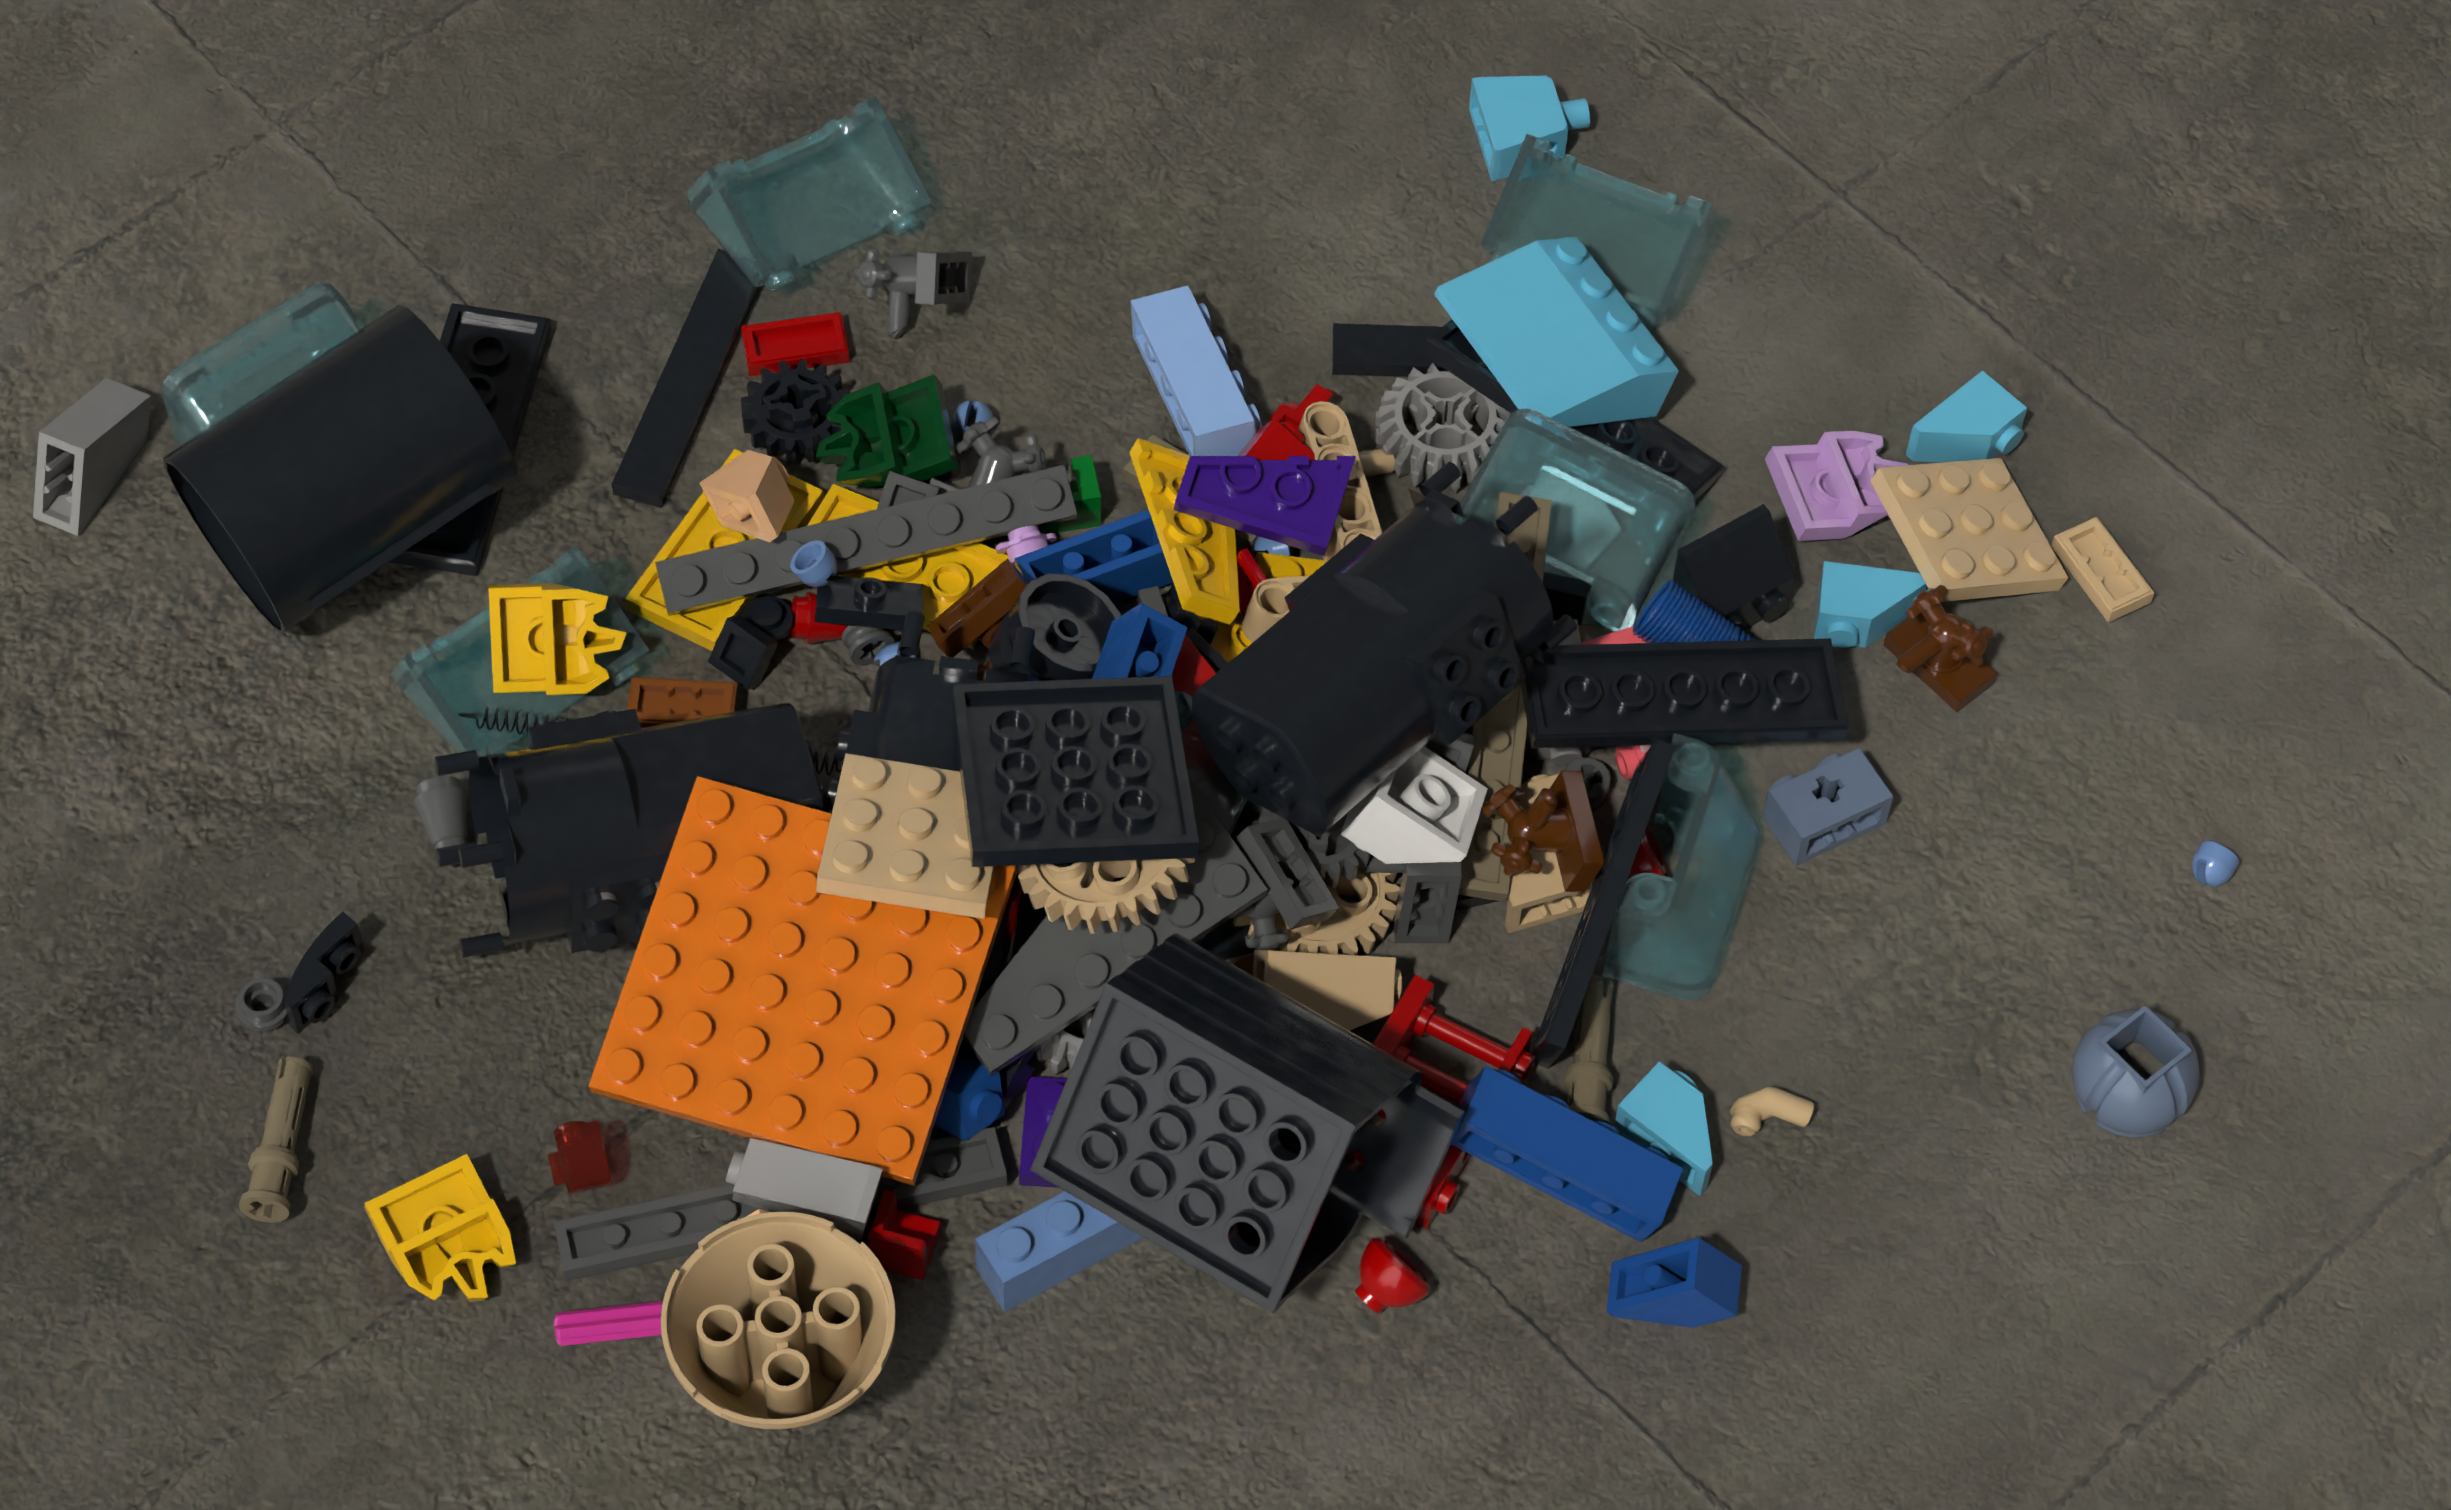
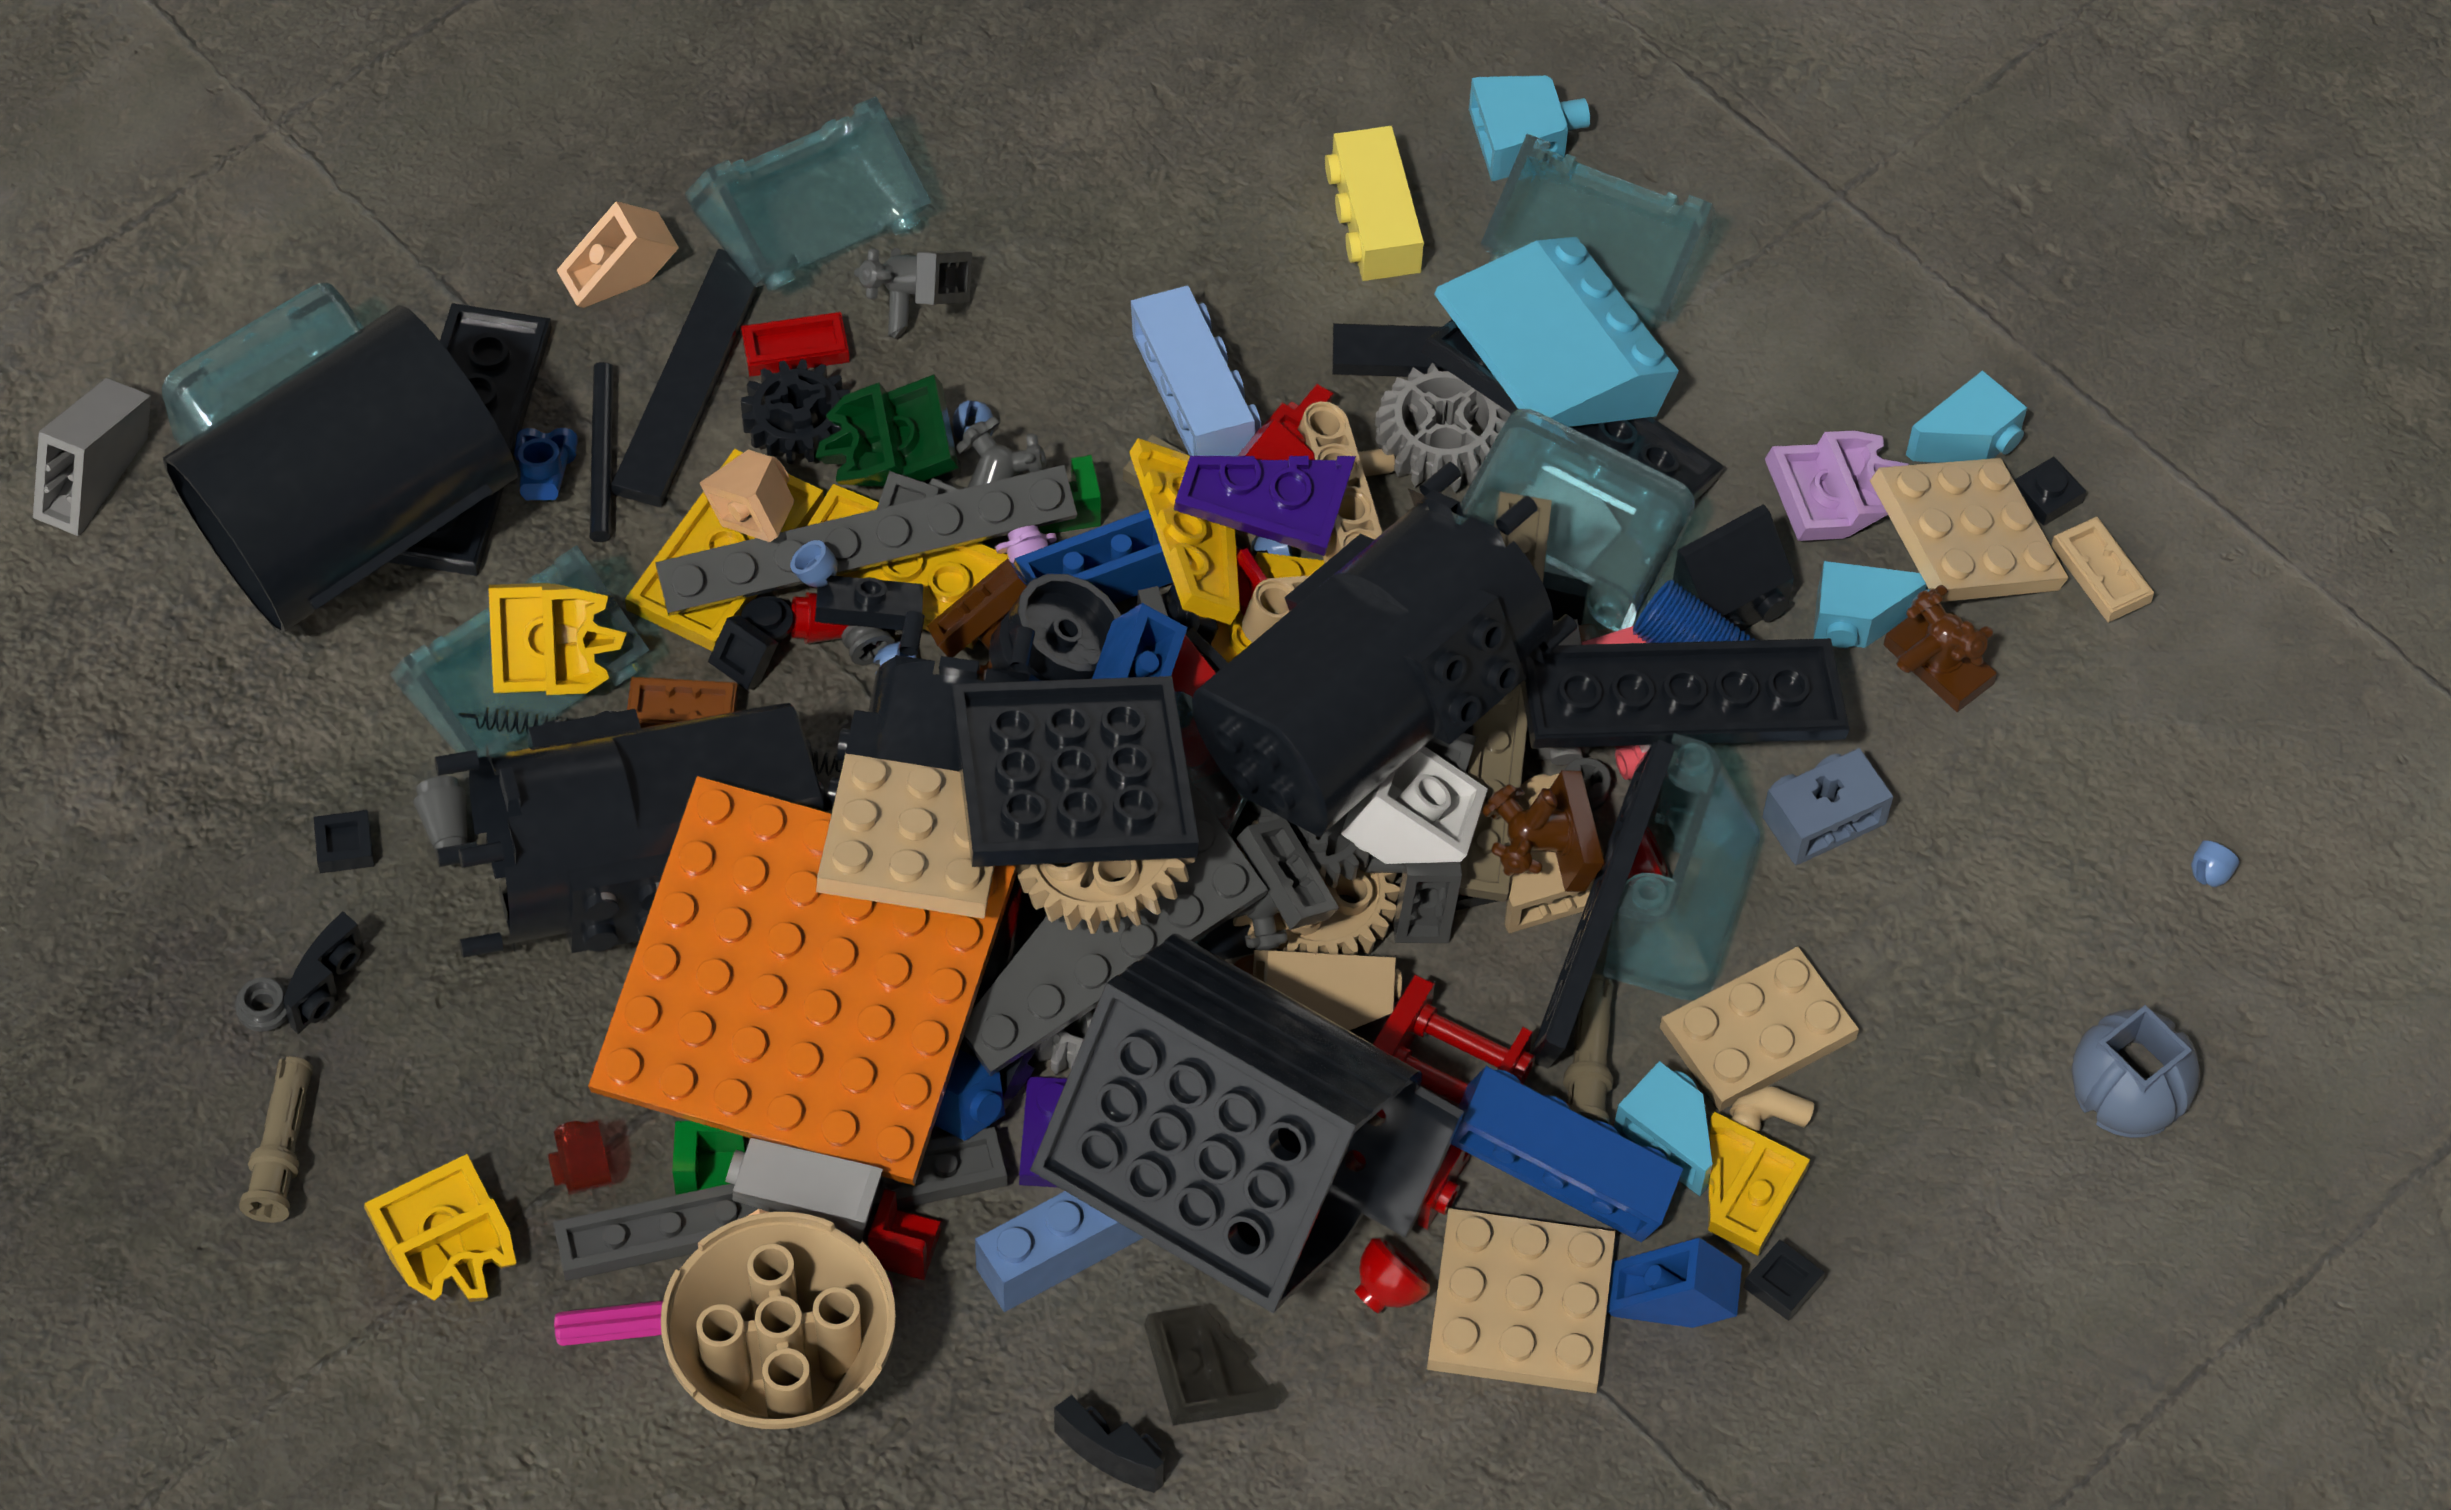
(343, 841): none -> black tile
(543, 461): none -> blue plate
(601, 452): none -> black bar
(617, 254): none -> light nougat slope
(702, 1156): none -> green panel
(1121, 1454): none -> black slope
(1203, 1369): none -> clear smoke wing
(1375, 203): none -> light yellow brick
(1521, 1300): none -> tan plate
(1749, 1183): none -> yellow wing
(1759, 1028): none -> tan plate
(1784, 1280): none -> black plate
(2050, 490): none -> black plate

